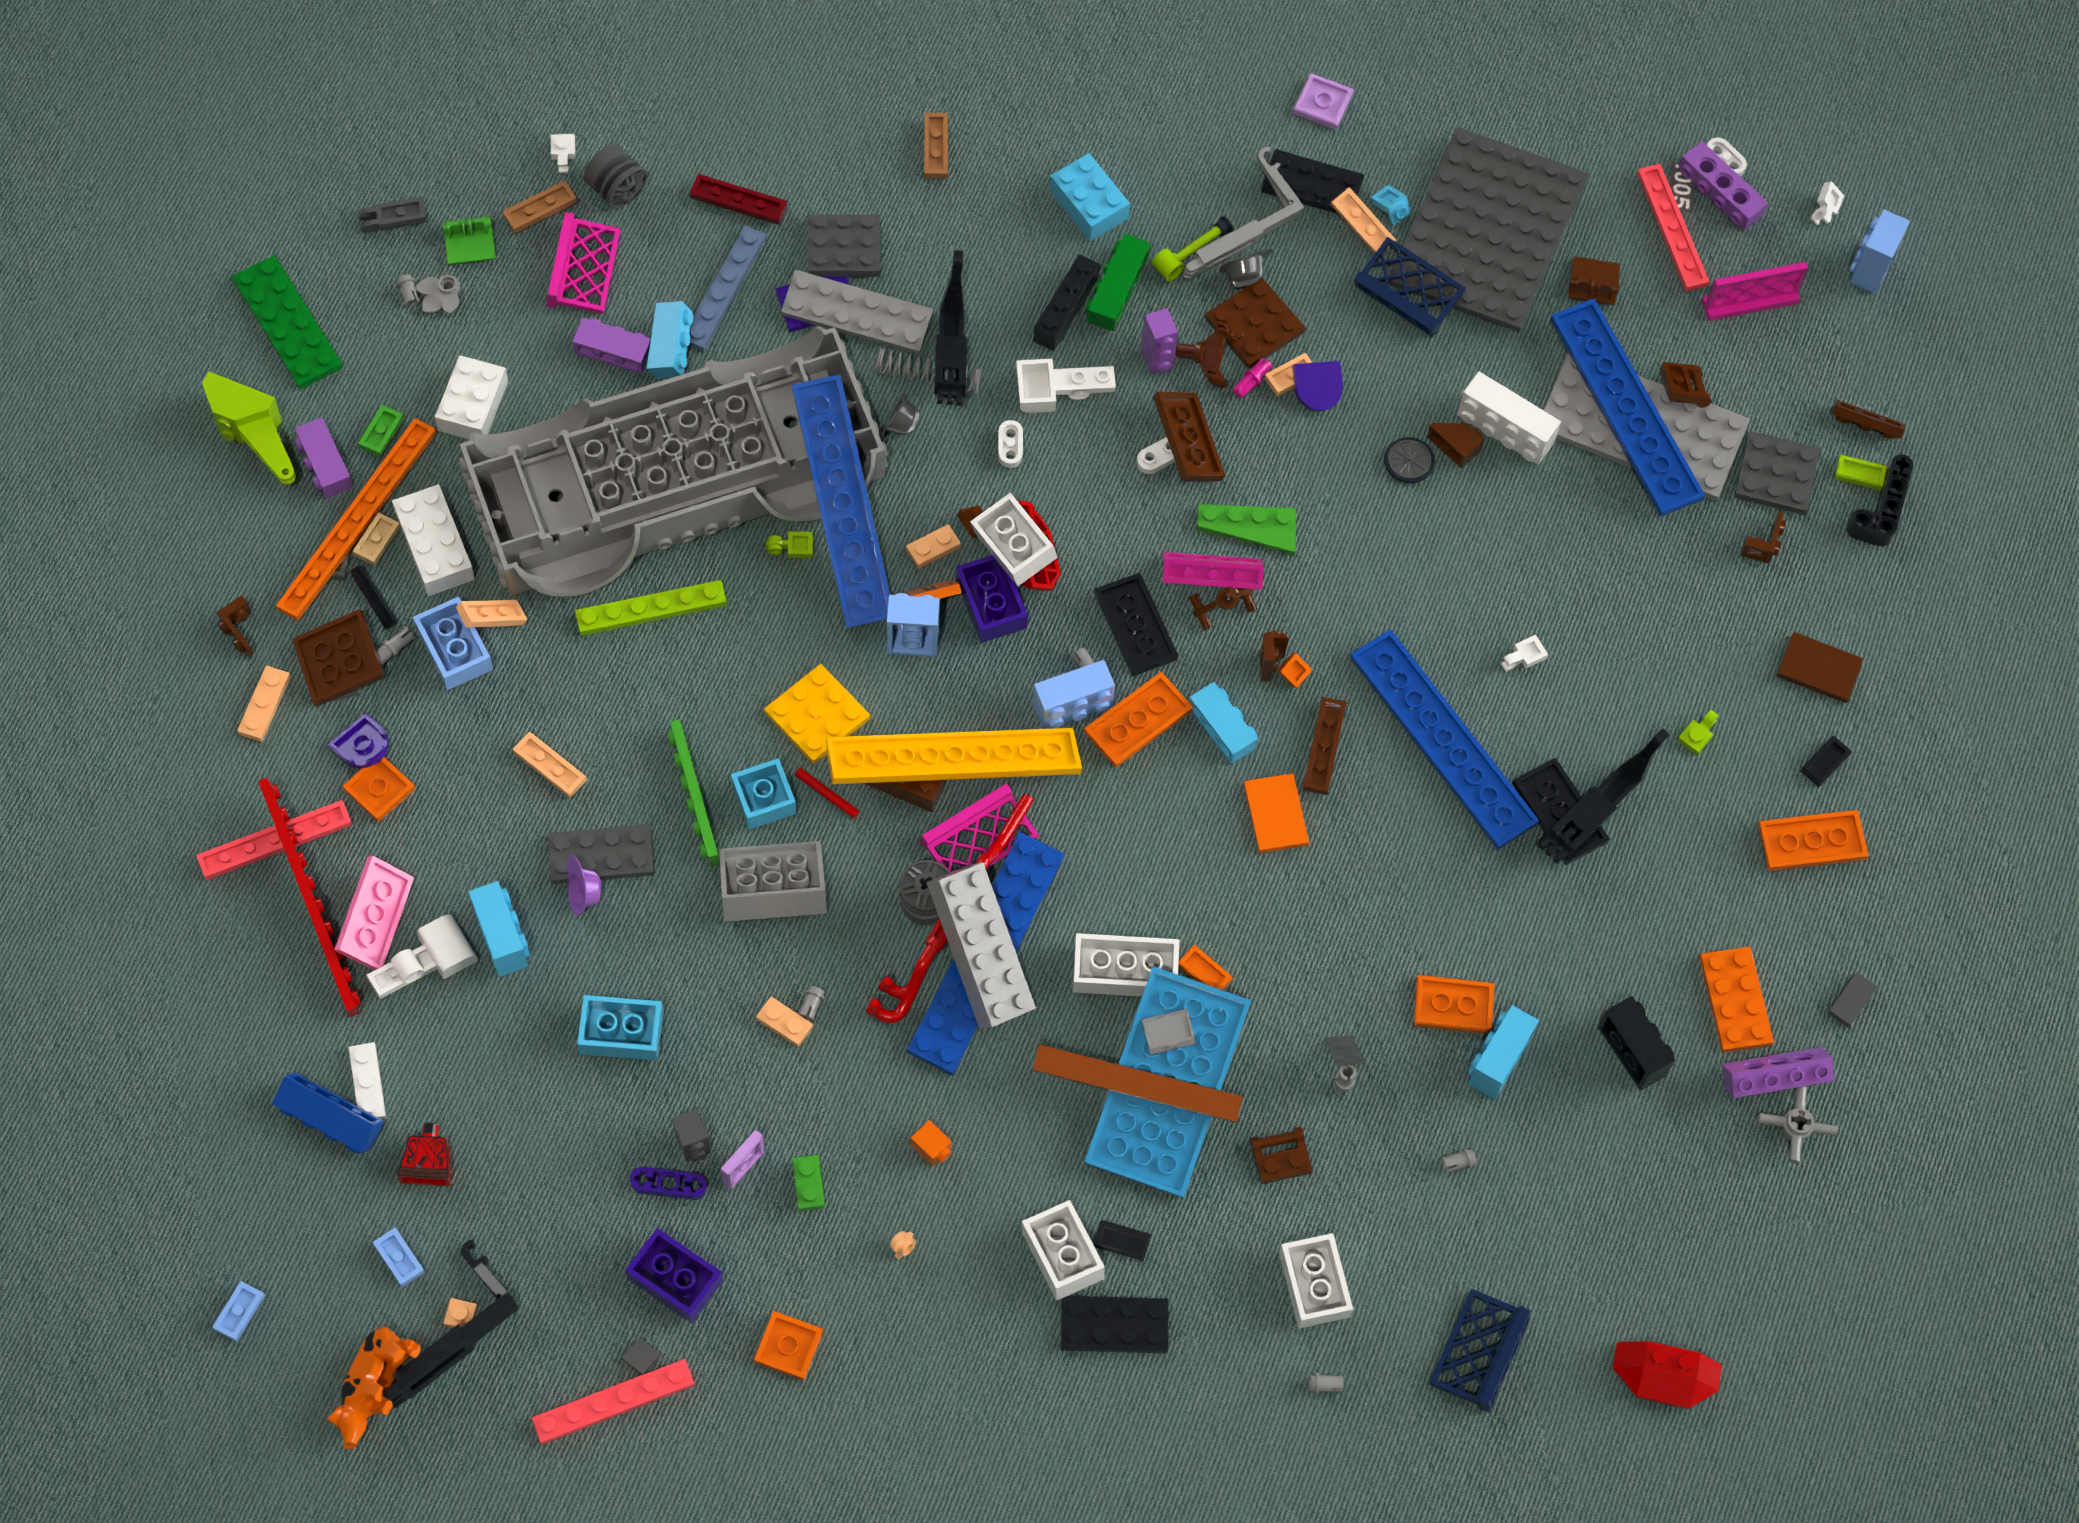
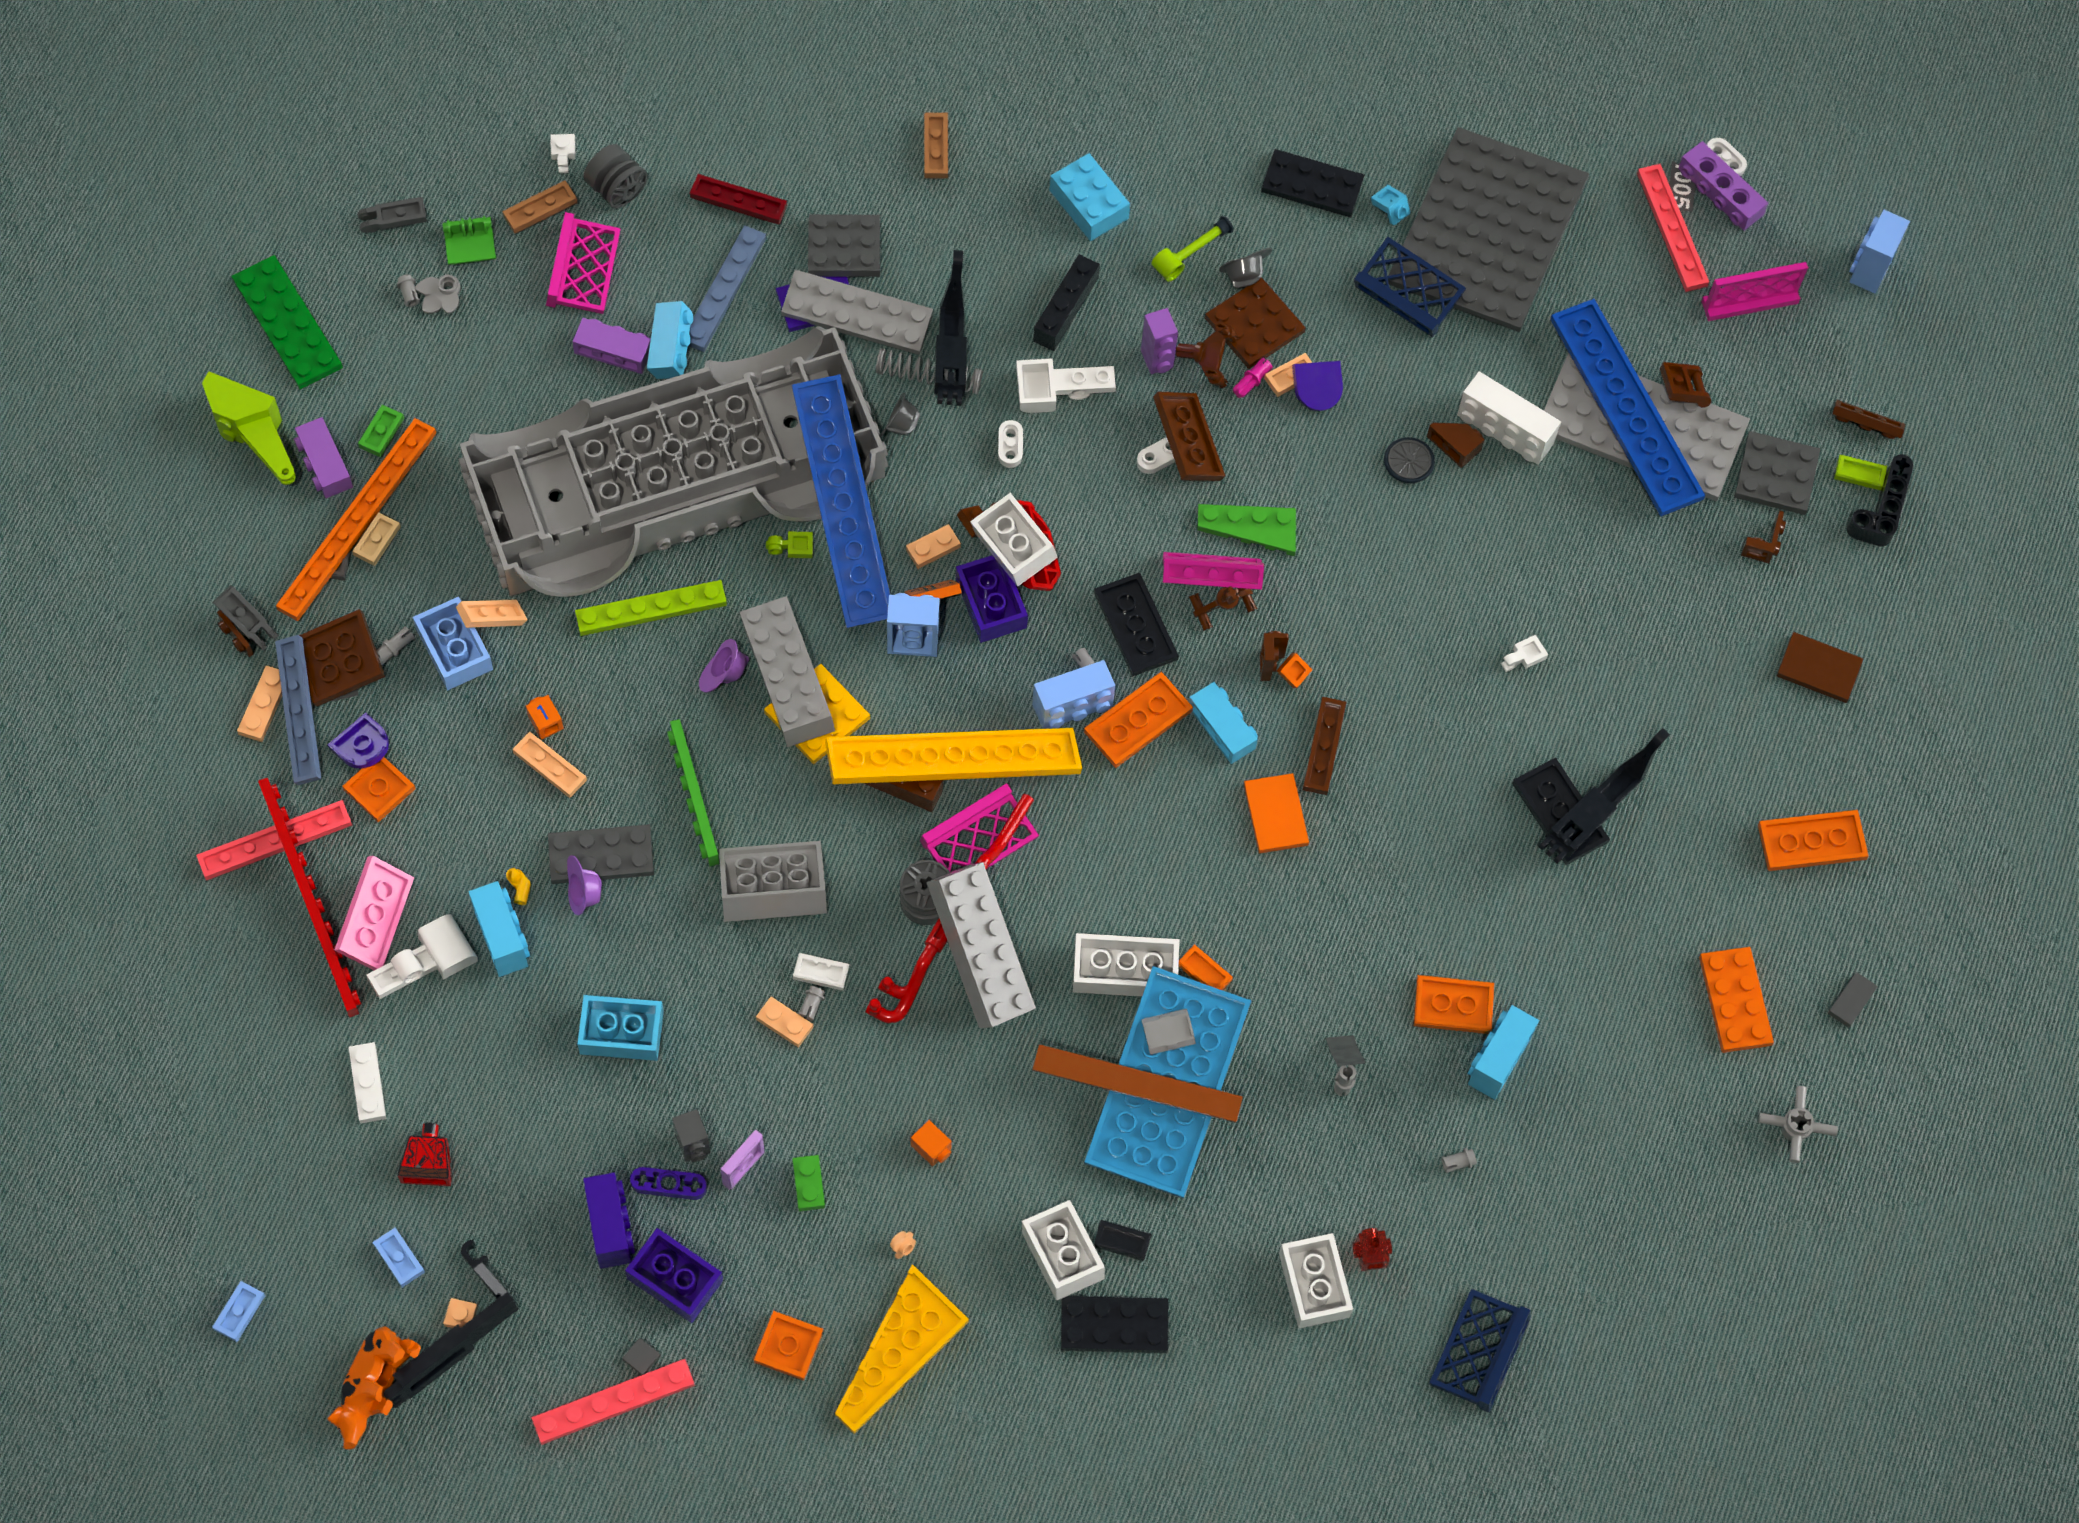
(243, 615): none -> dark grey hinge
(298, 710): none -> sand blue plate
(327, 1113): blue brick -> none
(373, 597): black axle -> none
(433, 540): white brick -> none
(471, 398): white brick -> none
(520, 883): none -> yellow arm
(544, 716): none -> orange brick
(609, 1220): none -> dark purple brick
(724, 667): none -> medium lavender piece
(763, 794): medium azure brick -> none
(787, 671): none -> light grey brick
(821, 971): none -> white plate
(827, 793): red bar -> none
(908, 1337): none -> yellow wing
(1019, 892): blue plate -> none
(1118, 281): green brick -> none
(1253, 231): light grey hinge -> none
(1281, 1164): reddish brown plate -> none
(1323, 101): lavender tile -> none
(1325, 1383): light grey pin -> none
(1361, 220): light nougat plate -> none
(1372, 1249): none -> clear red brick
(1444, 739): blue plate -> none
(1594, 280): reddish brown hinge -> none
(1636, 1043): black brick -> none
(1666, 1373): red wedge -> none
(1697, 735): lime plate -> none
(1778, 1072): medium lavender brick -> none
(1826, 761): black tile -> none
(1829, 201): white plate -> none

